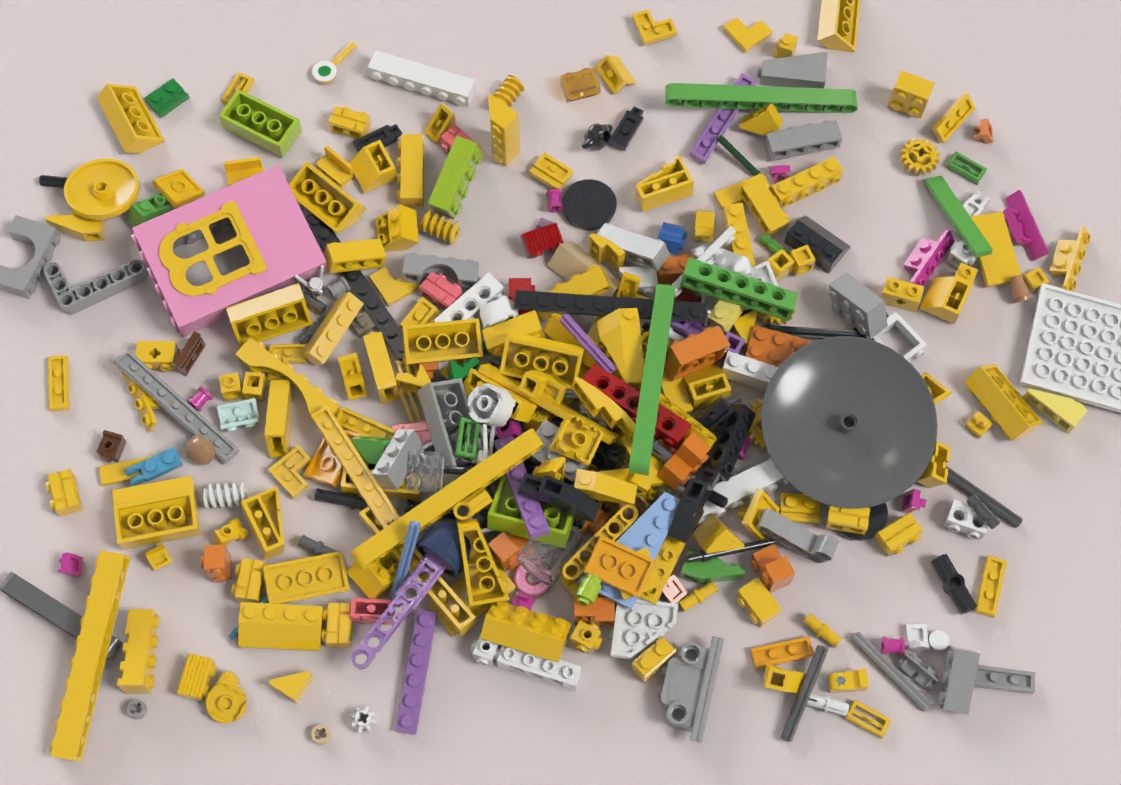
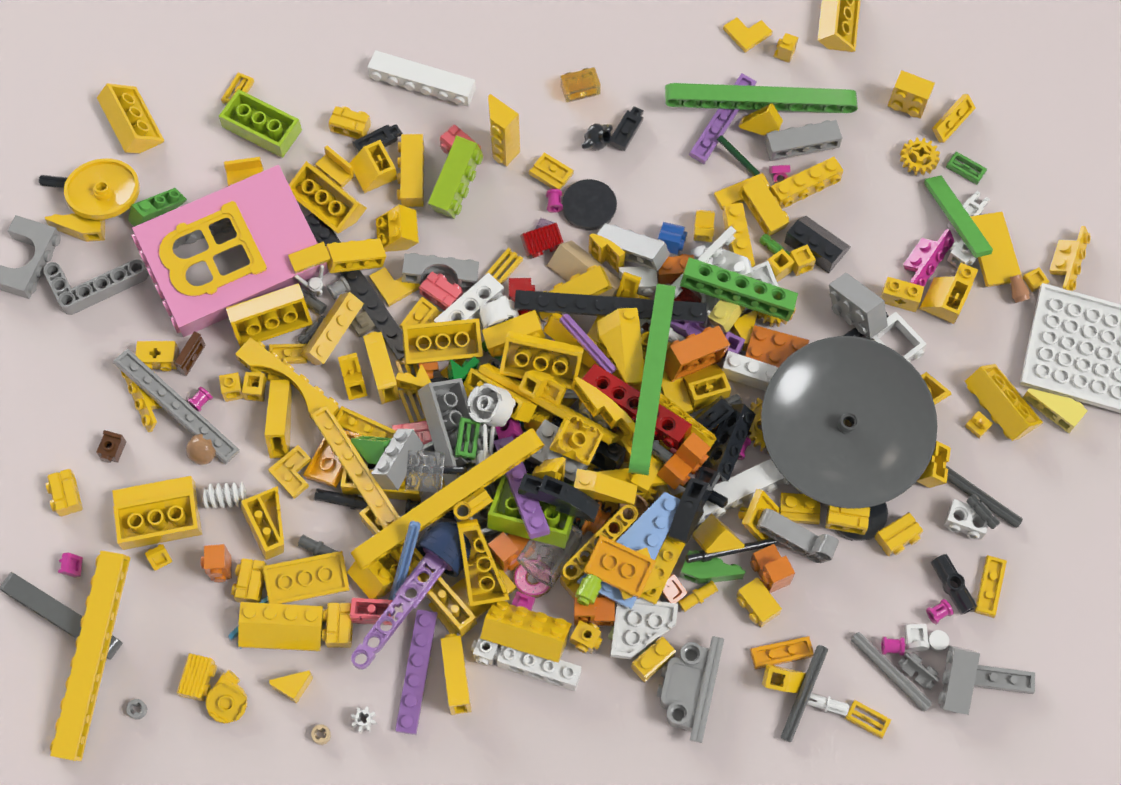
(58, 383): yellow tile -> none
(115, 472): yellow tile -> none
(139, 652): yellow wedge -> none
(155, 466): dark azure hinge -> none
(166, 98): green plate -> none
(178, 188): yellow tile -> none
(230, 532): yellow plate -> none
(238, 413): light aqua bracket -> none
(309, 257): none -> yellow tile
(326, 71): piece -> none
(439, 227): yellow piece -> none
(440, 123): yellow slope -> none
(455, 674): none -> yellow slope
(509, 90): yellow piece -> none
(513, 255): none -> yellow tile
(614, 73): yellow panel -> none
(650, 31): yellow plate -> none
(665, 186): yellow wedge -> none
(794, 71): light grey slope -> none
(812, 333): black axle -> none
(822, 630): yellow pin -> none
(848, 681): yellow leg -> none
(912, 501): dark pink tile -> none
(939, 611): none -> dark pink bush
(986, 131): orange tile -> none
(1023, 225): dark pink bracket -> none

